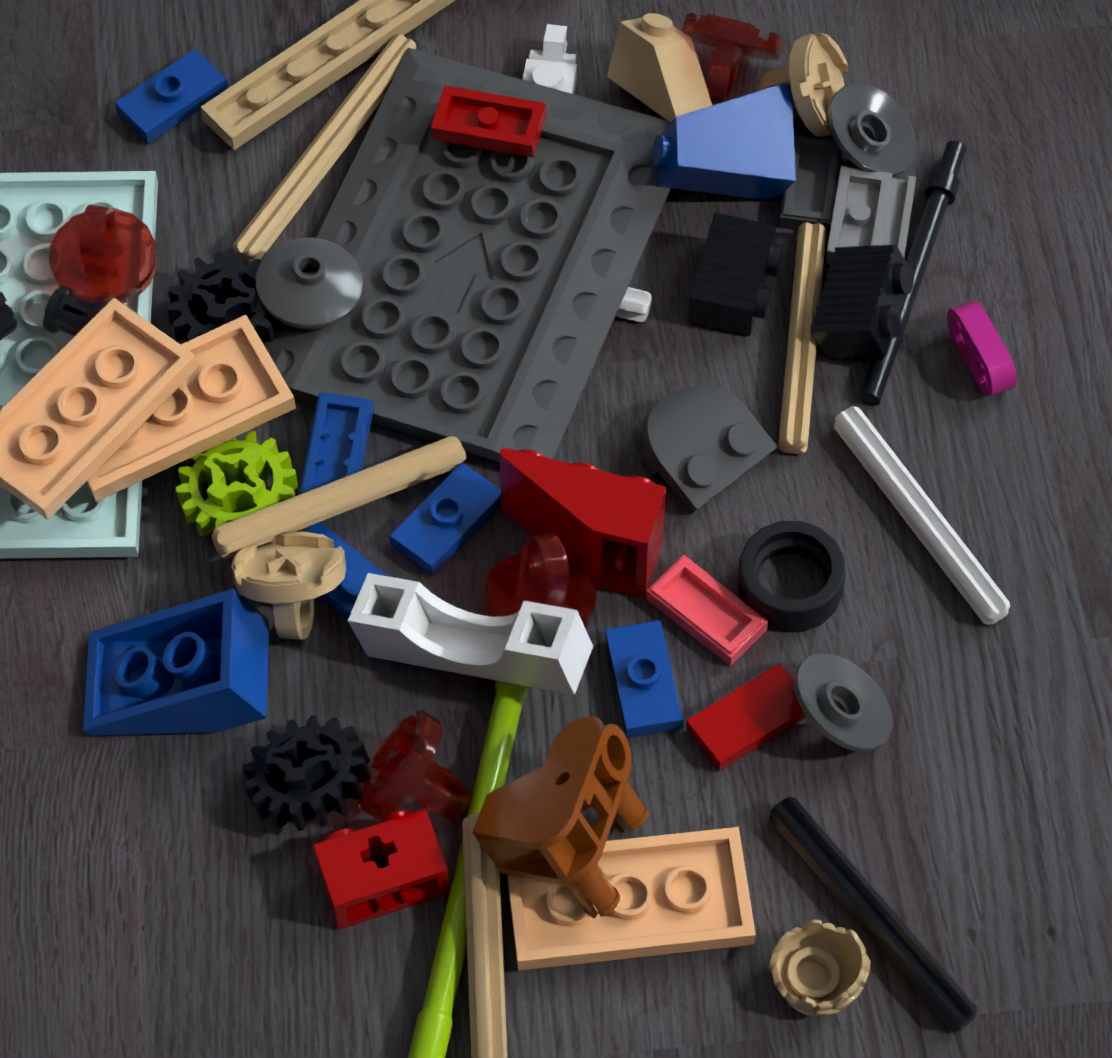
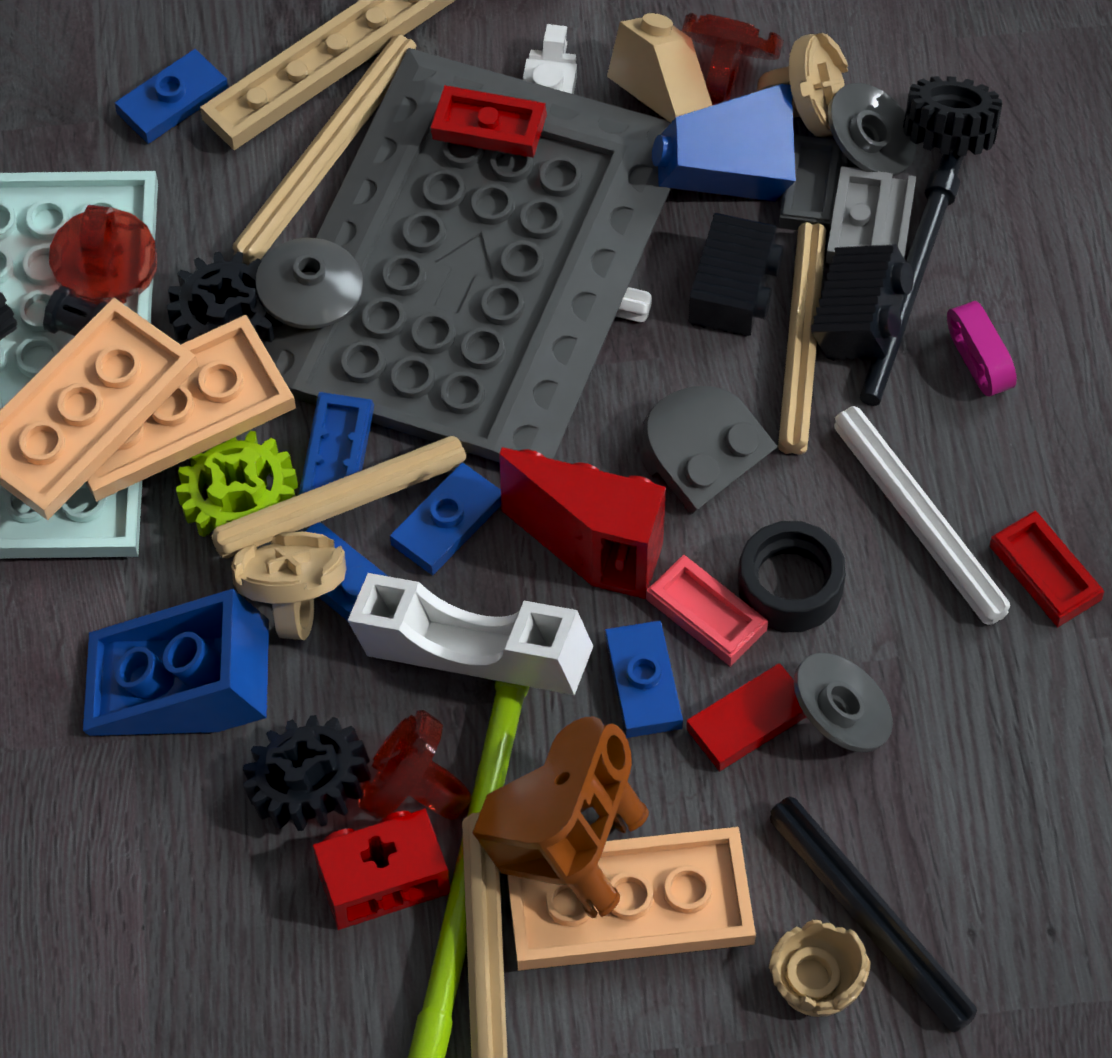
(540, 576): clear red tile -> none
(952, 115): none -> black tyre
(1046, 568): none -> red tile

